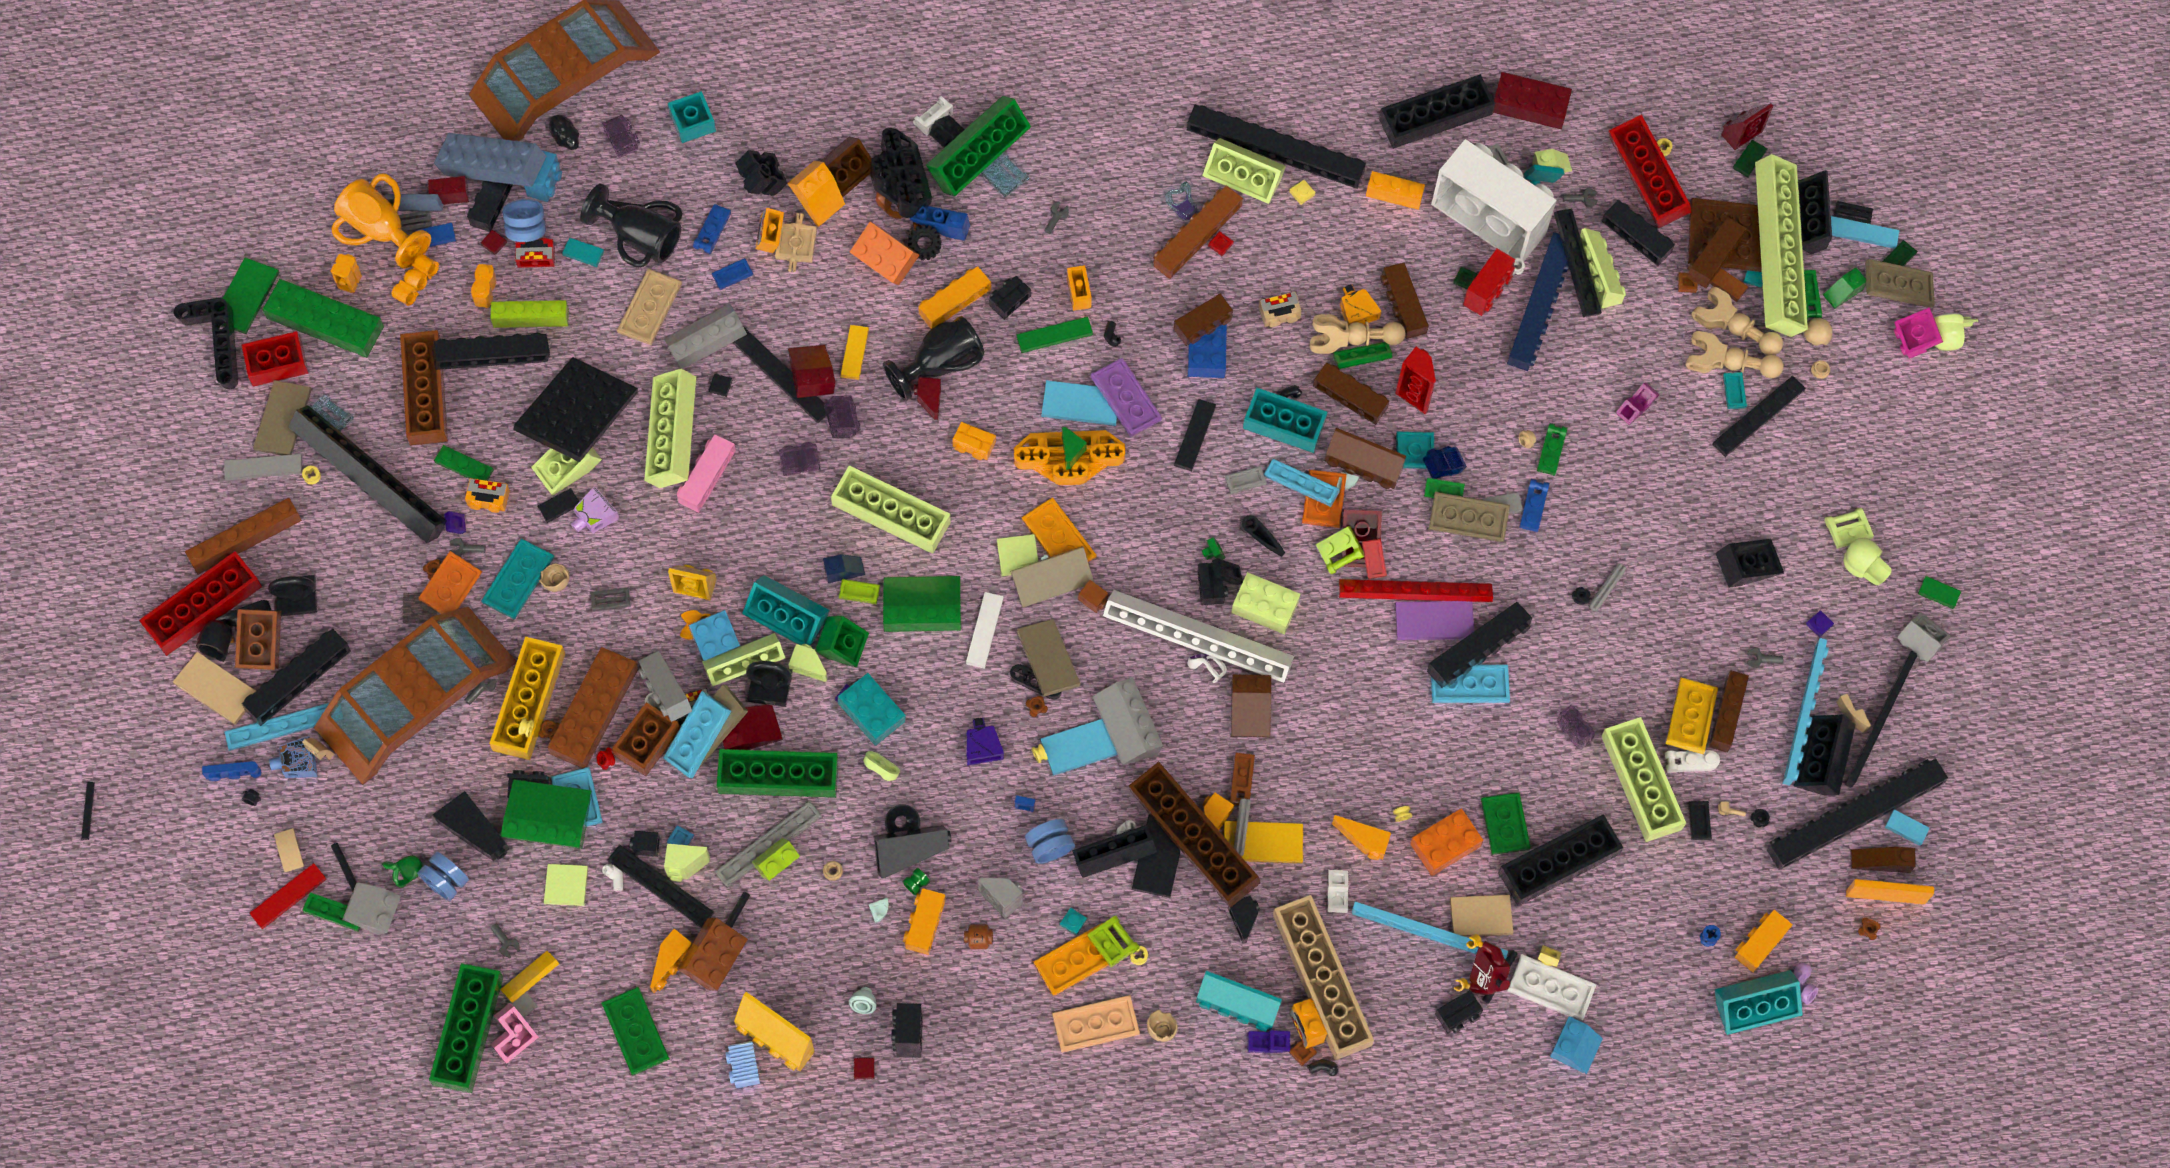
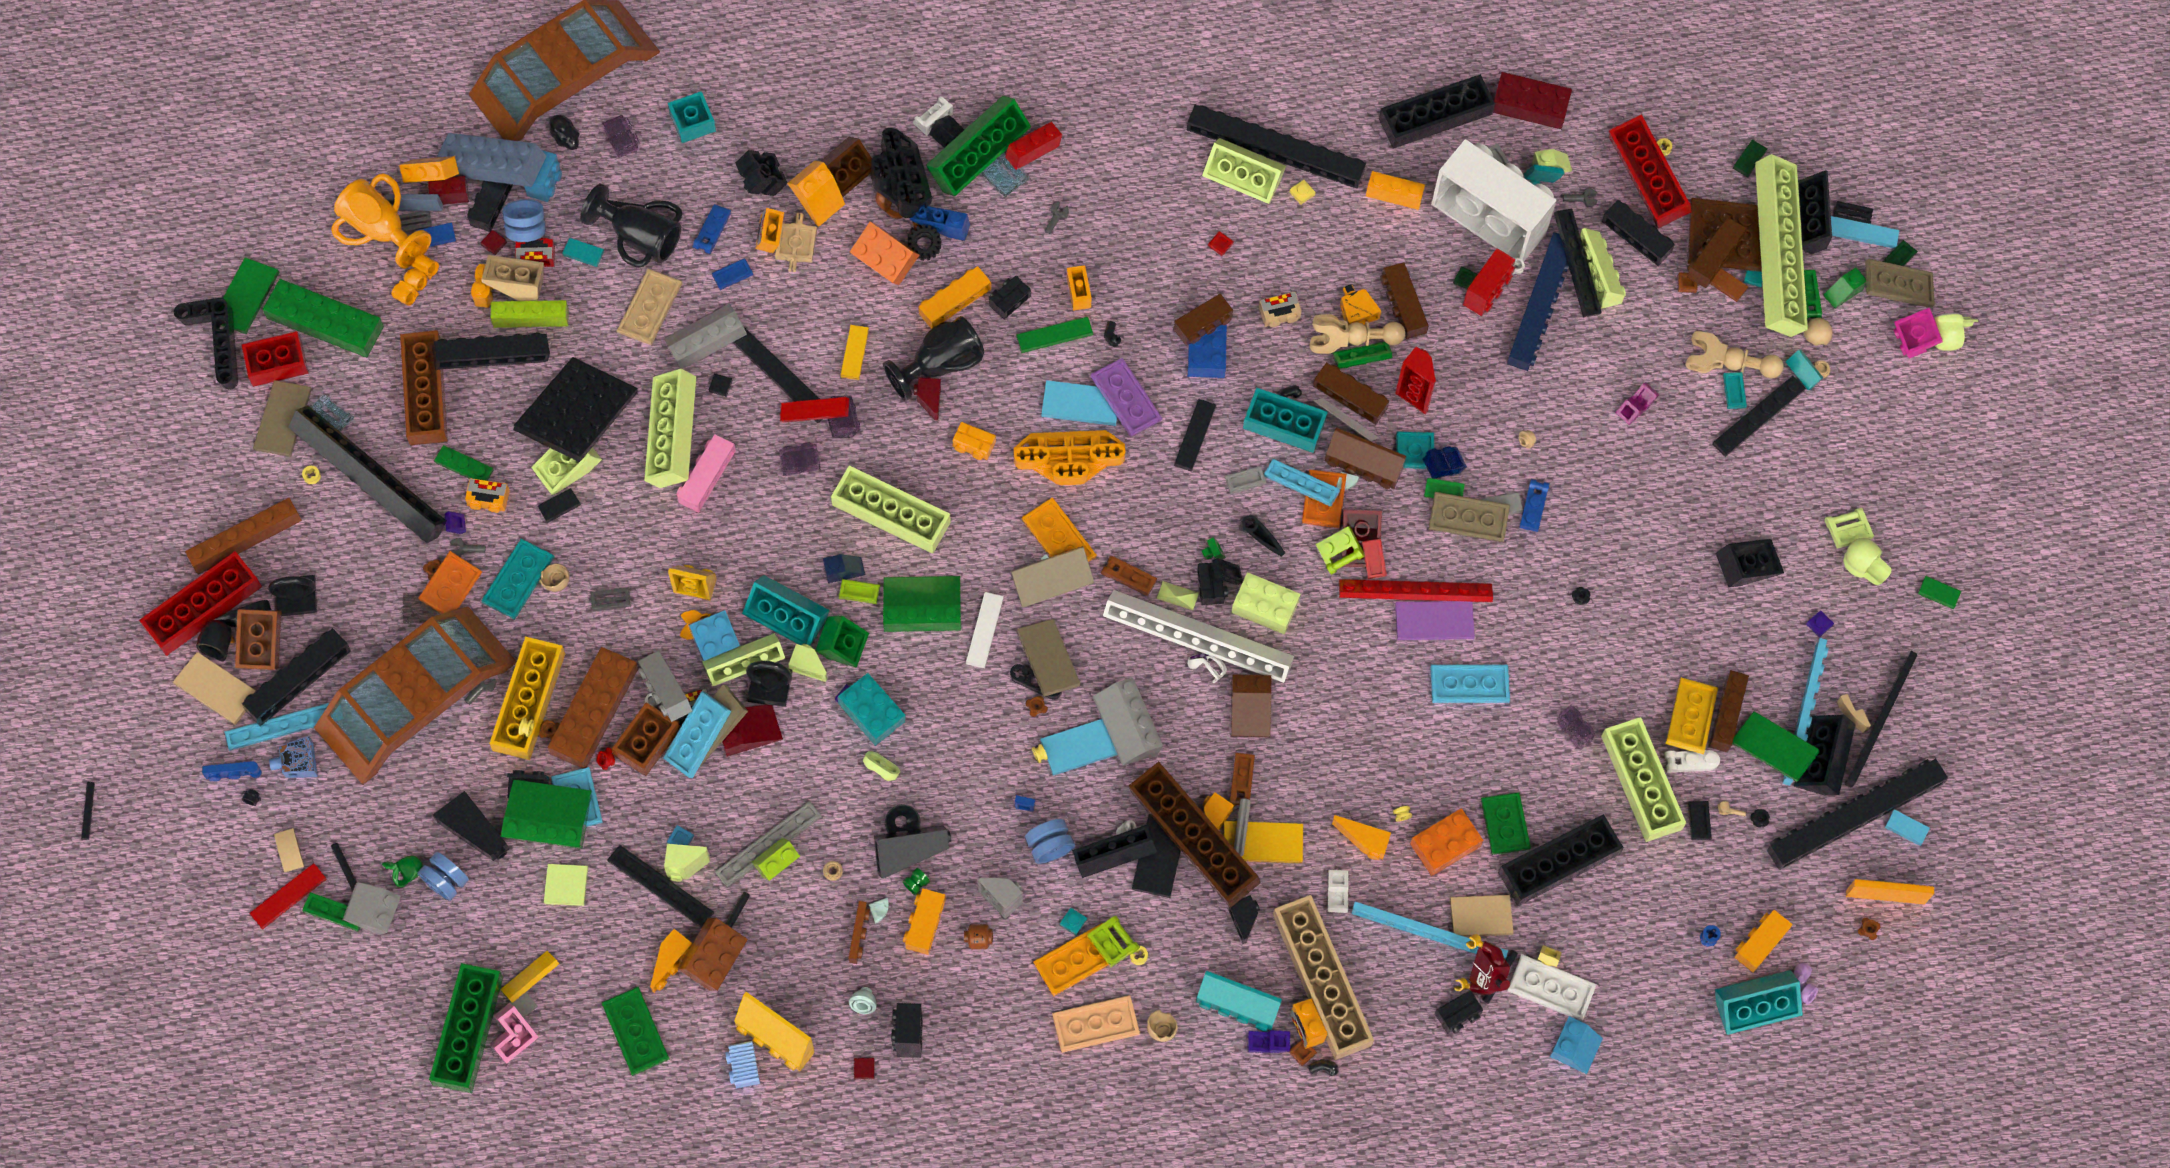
(263, 467): light grey tile -> none
(317, 748): tan slope -> none
(346, 273): light orange brick -> none
(429, 169): none -> light orange brick
(505, 941): dark grey bar -> none
(514, 277): none -> tan slope
(594, 512): lavender torso -> none
(615, 874): white arm -> none
(645, 843): black brick -> none
(777, 773): green brick -> none
(811, 371): dark red slope -> none
(814, 409): none -> red tile
(859, 932): none -> dark orange plate
(983, 744): dark purple torso -> none
(1016, 552): yellowish green tile -> none
(1033, 145): none -> red brick
(1073, 447): green slope -> none
(1093, 596): dark orange brick -> none
(1129, 575): none -> dark orange plate
(1177, 595): none -> yellowish green slope
(1185, 209): clear light blue piece -> none
(1197, 231): dark orange brick -> none
(1346, 419): none -> white sticker
(1479, 645): black brick -> none
(1552, 450): green plate -> none
(1607, 587): light grey axle -> none
(1739, 324): tan piece -> none
(1746, 126): dark red slope -> none
(1762, 658): dark grey bar -> none
(1775, 746): none -> green tile
(1804, 369): none -> teal tile
(1884, 859): reddish brown slope -> none
(1923, 637): light grey slope -> none

